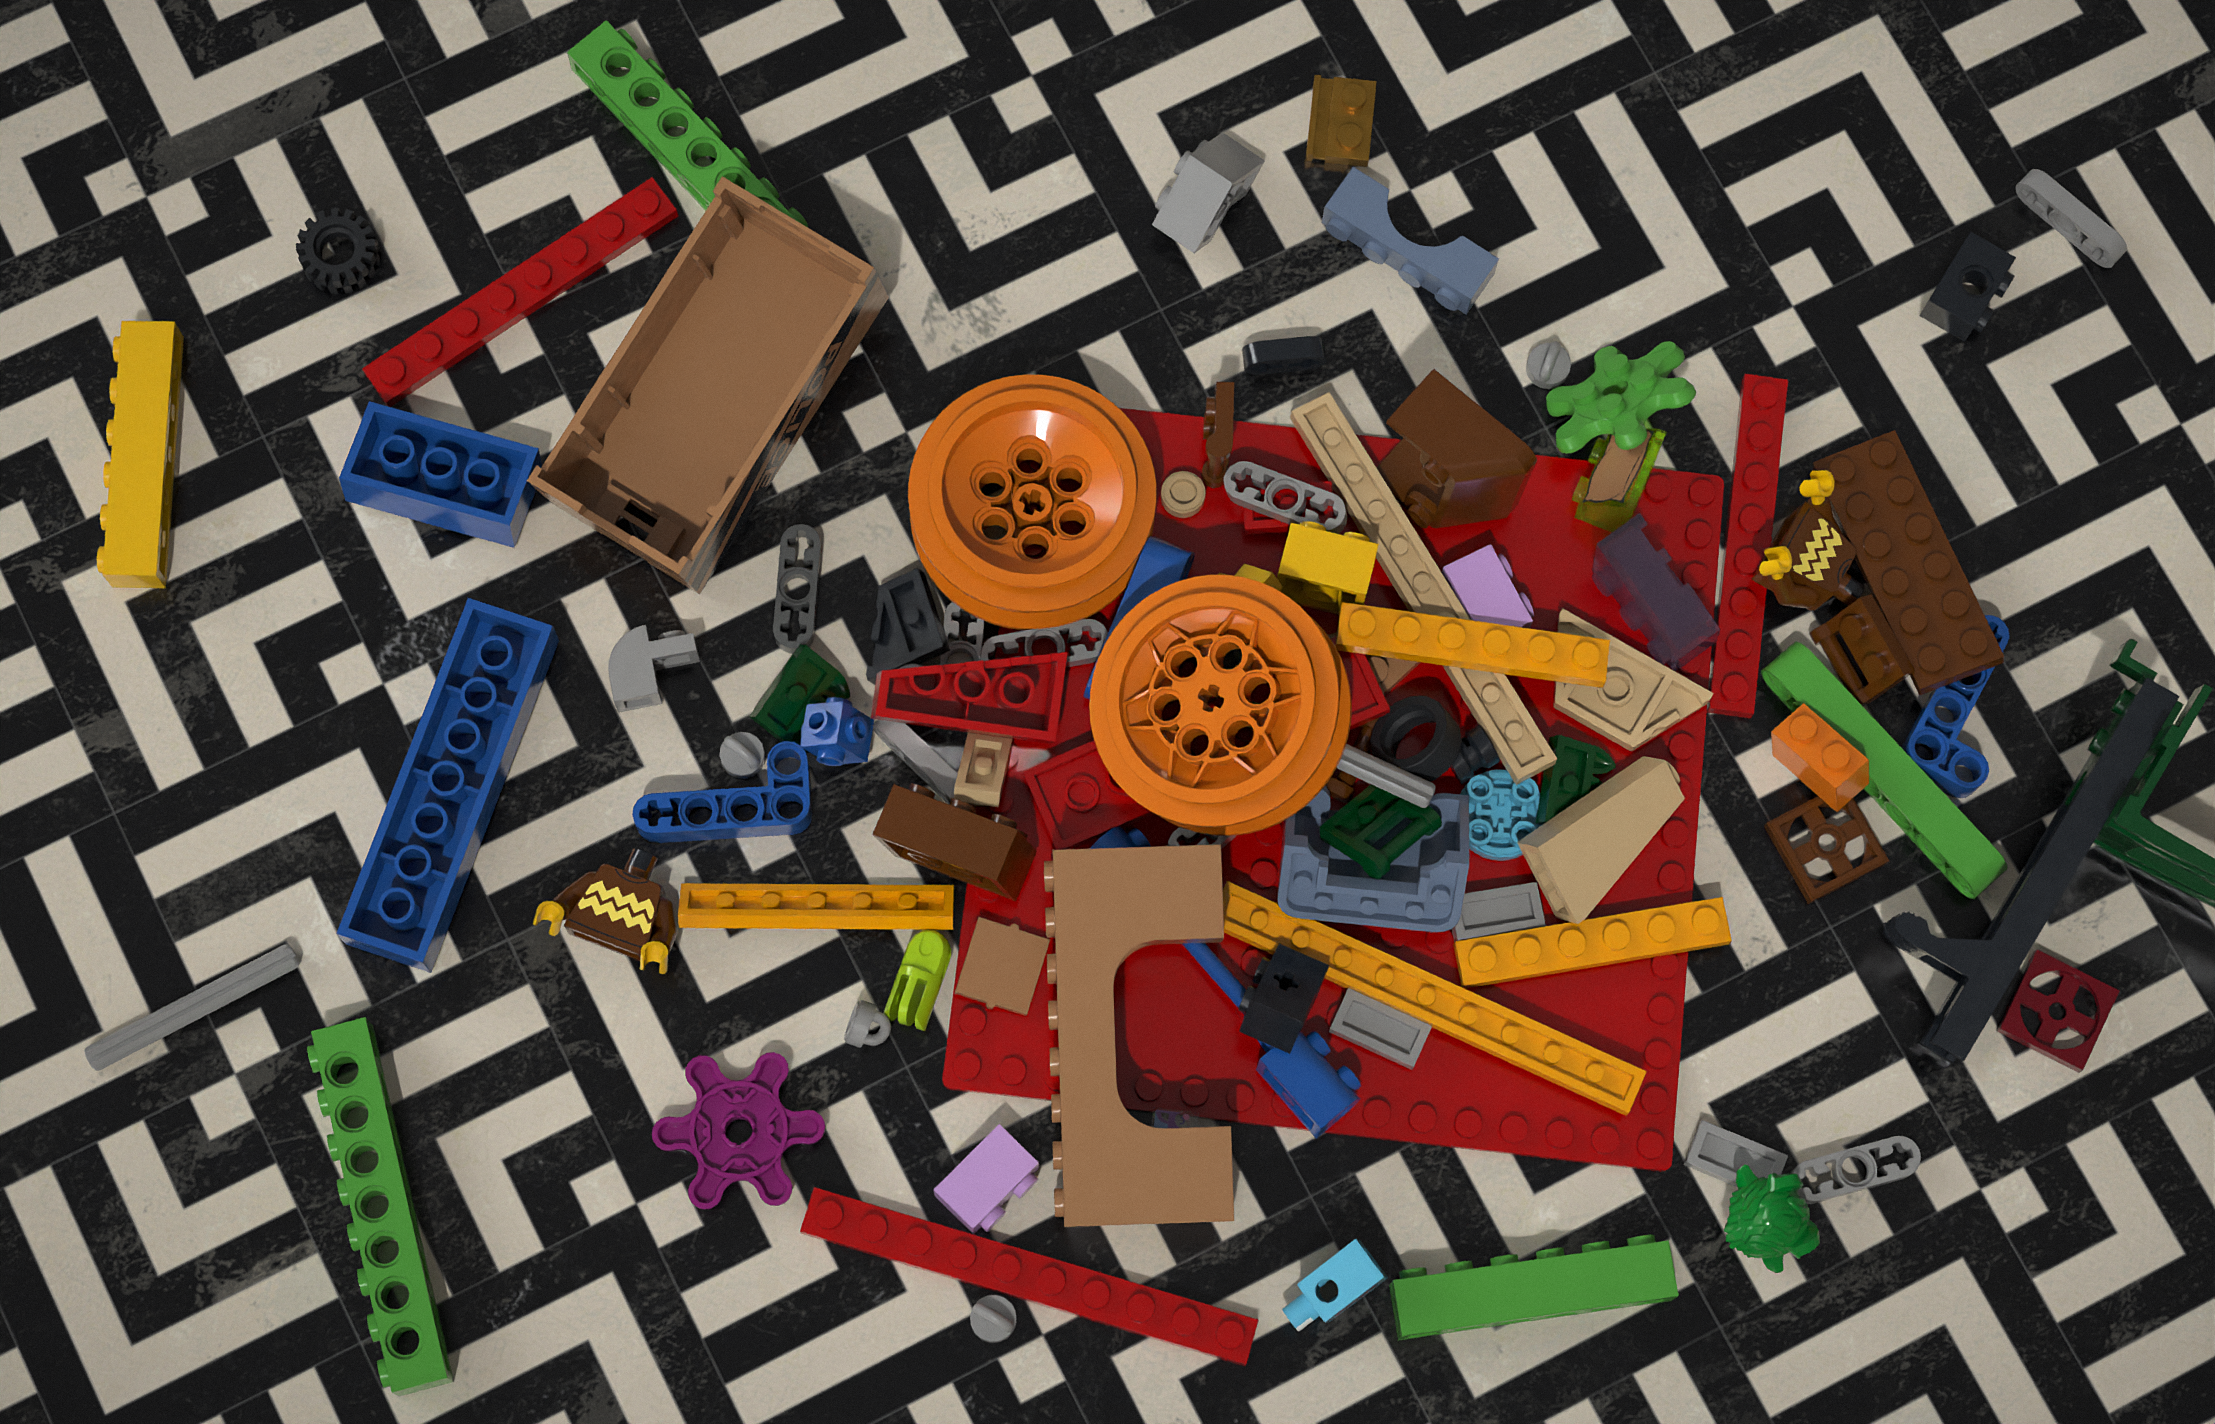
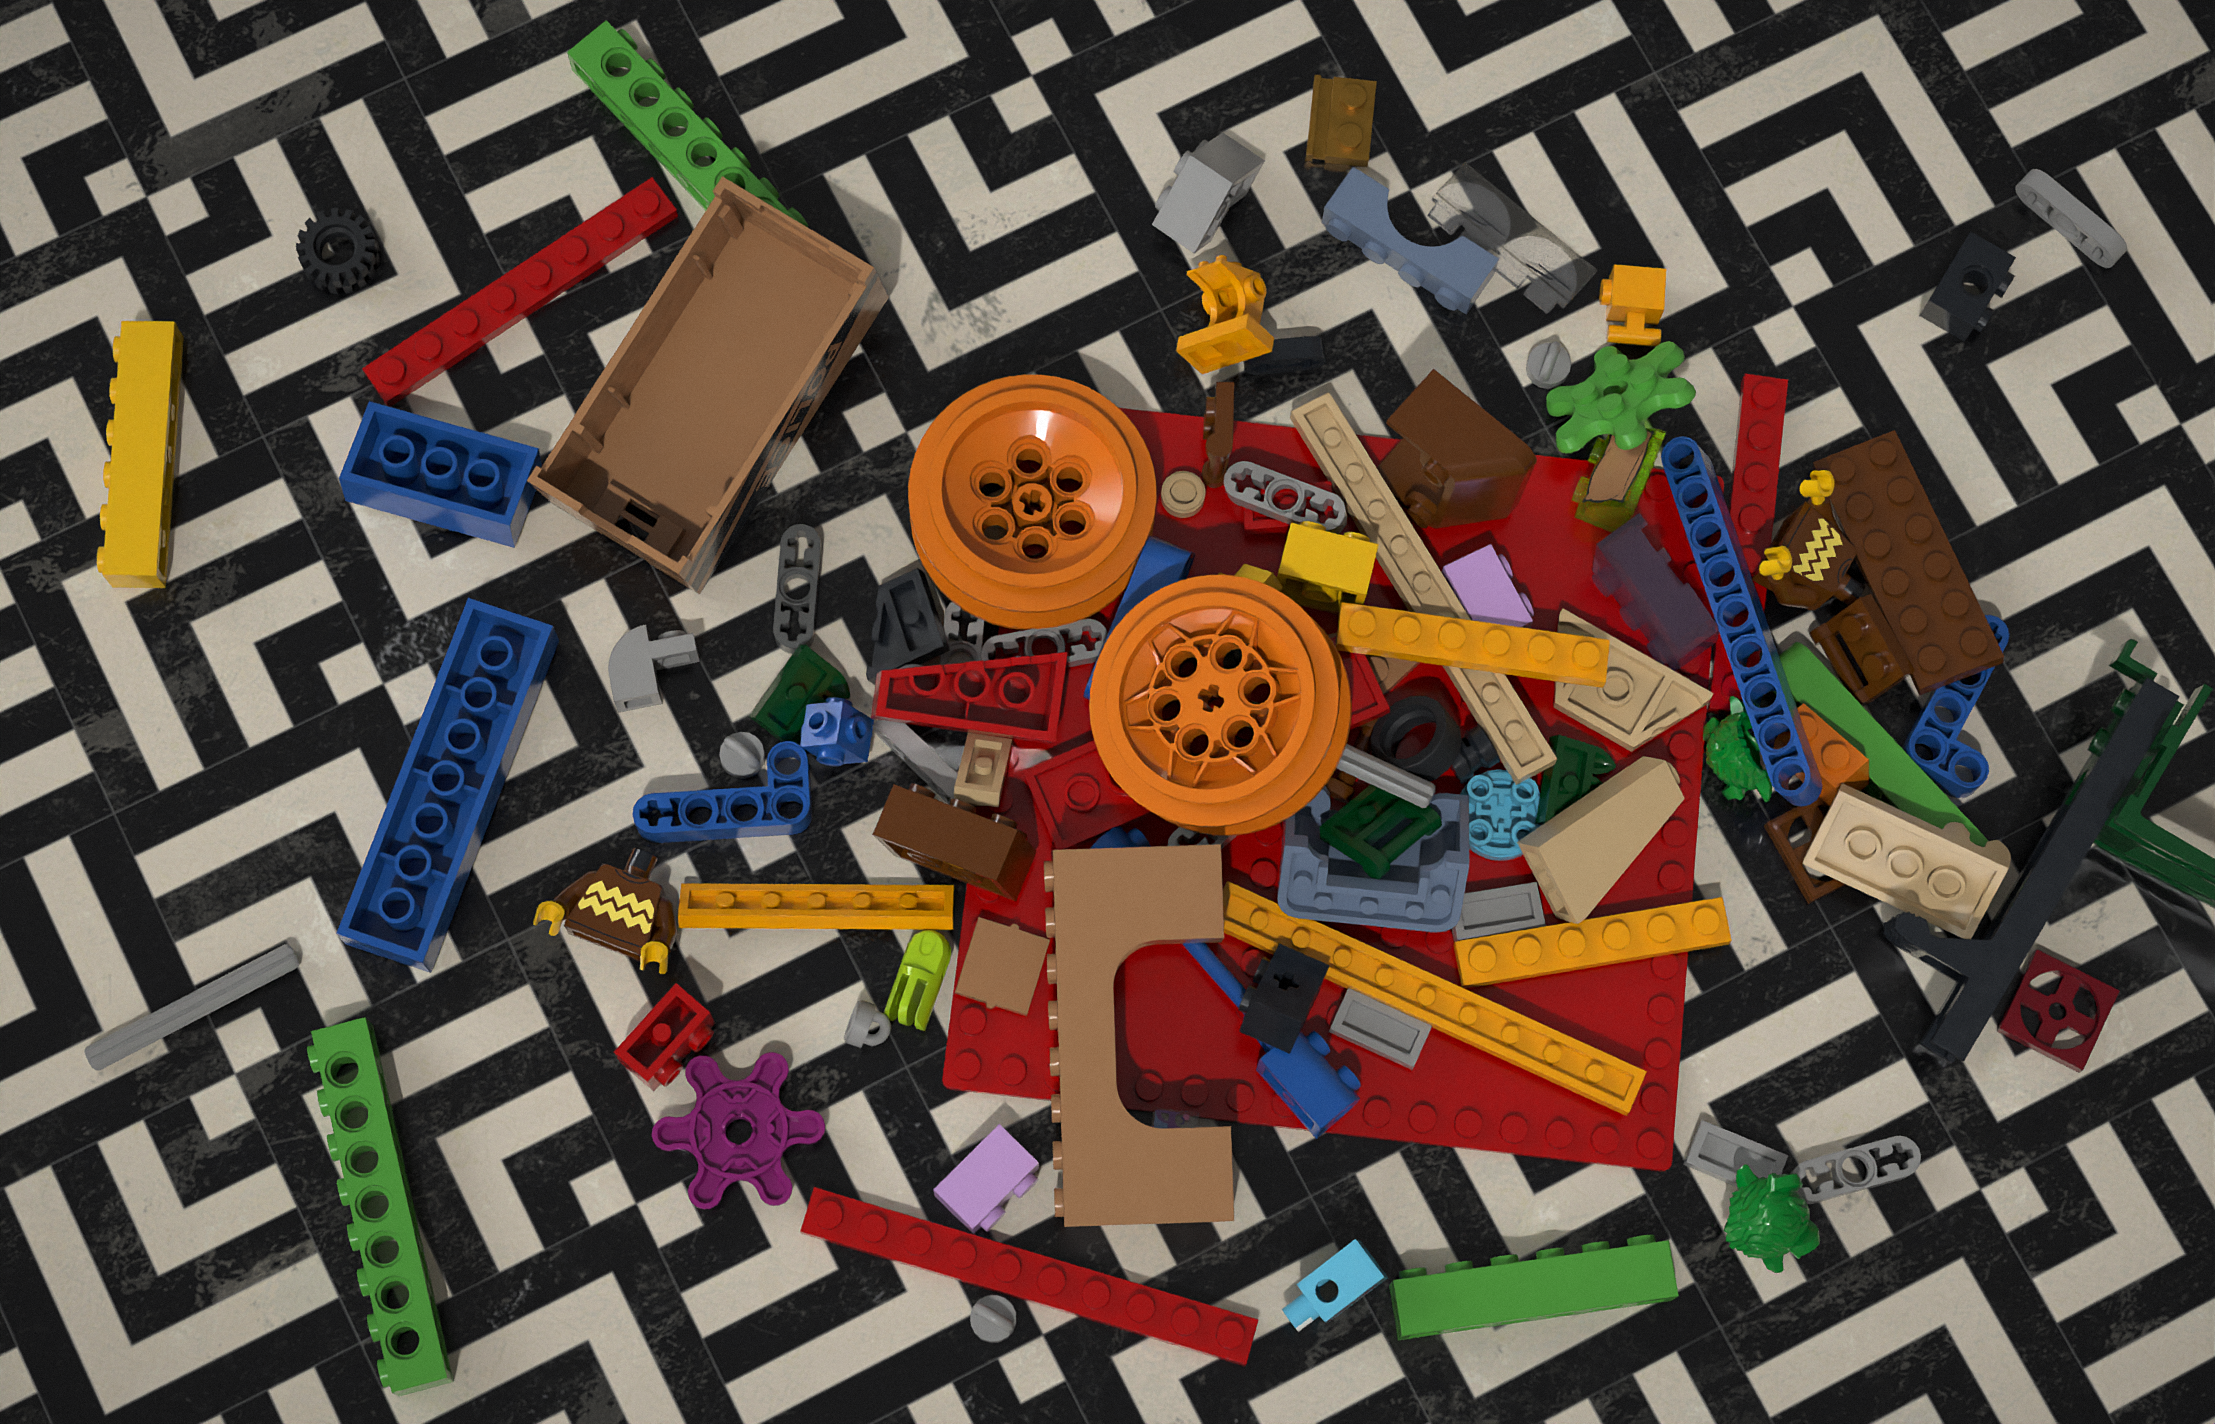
(666, 1038): none -> red brick
(1235, 307): none -> light orange tile
(1521, 242): none -> clear windscreen
(1636, 298): none -> light orange brick
(1735, 754): none -> green hair
(1754, 633): none -> blue beam
(1908, 861): none -> tan hinge

